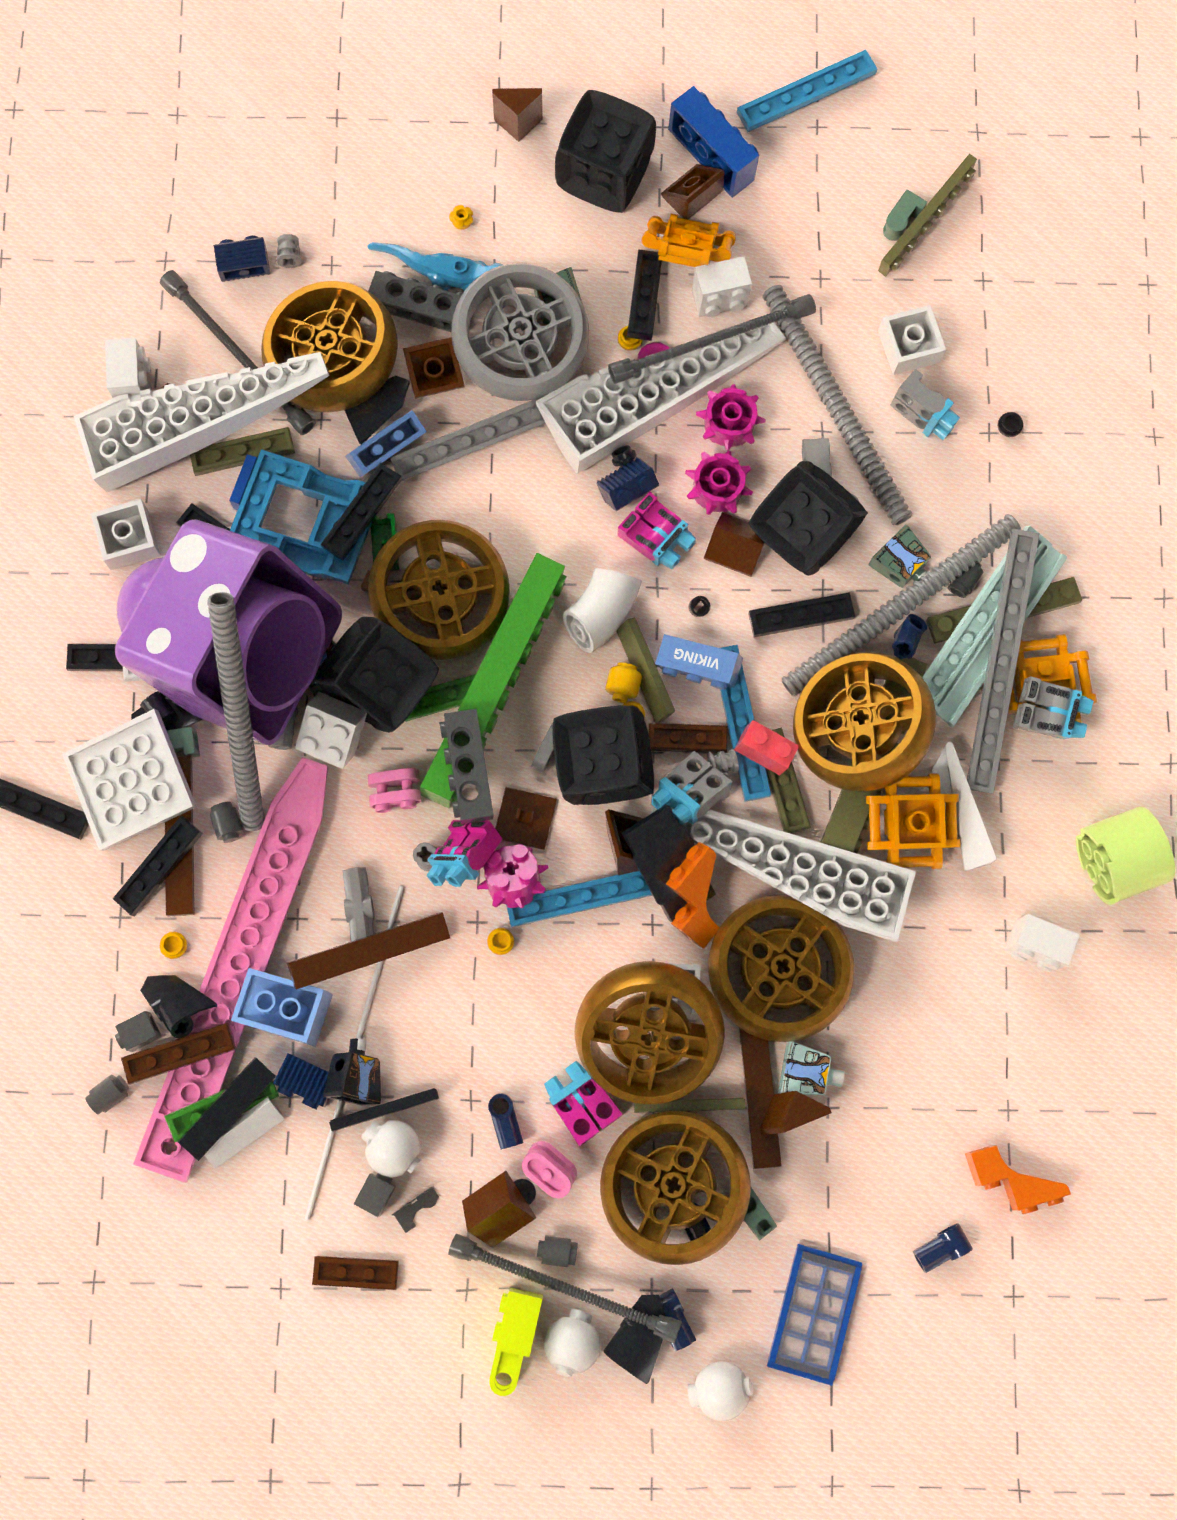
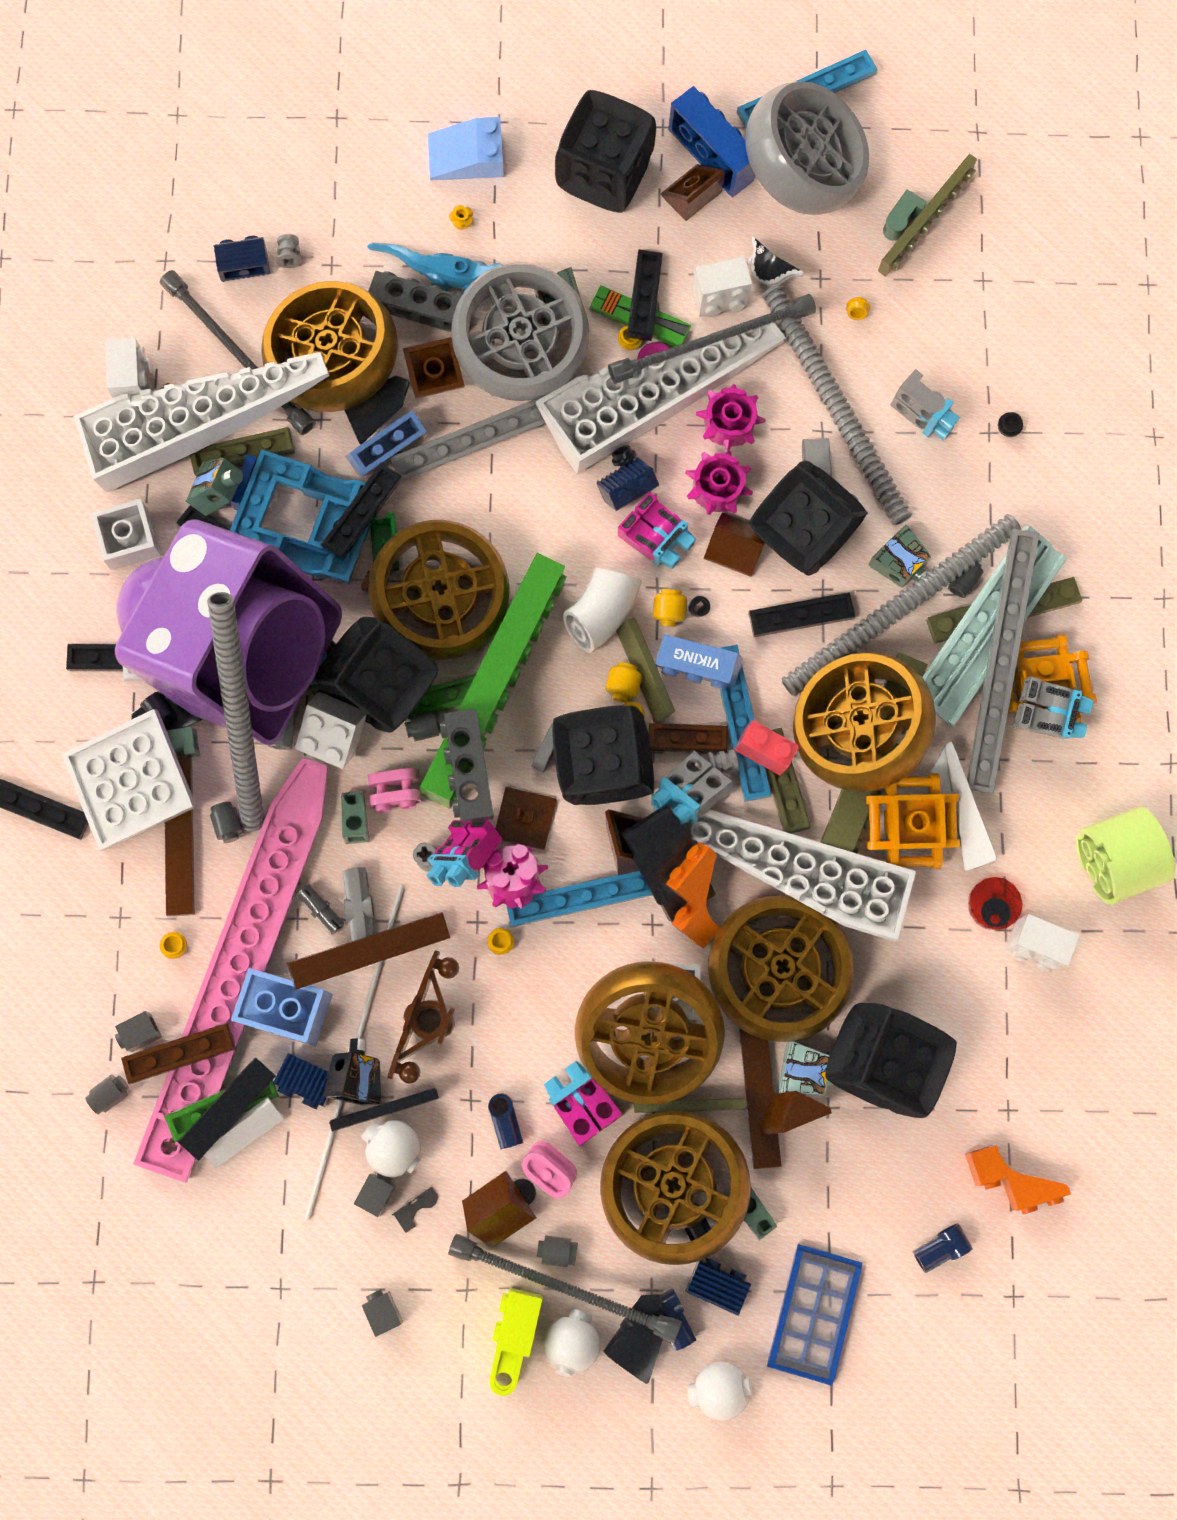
(157, 866): black tile -> none
(175, 1002): black panel -> none
(214, 485): none -> sand green torso
(320, 909): none -> dark grey pin
(354, 818): none -> sand green leg
(355, 1272): reddish brown tile -> none
(381, 1312): none -> dark grey brick
(409, 1071): none -> reddish brown piece
(423, 725): none -> dark grey brick
(466, 150): none -> light blue slope
(517, 109): reddish brown slope -> none
(617, 307): none -> bright green tile
(669, 607): none -> yellow head
(688, 241): light orange brick -> none
(718, 1286): none -> dark blue brick
(769, 268): none -> black hat
(807, 148): none -> light grey wheel
(857, 308): none -> yellow plate
(891, 1059): none -> black piece
(908, 636): dark blue piece -> none
(911, 339): white brick -> none
(995, 903): none -> clear red tile

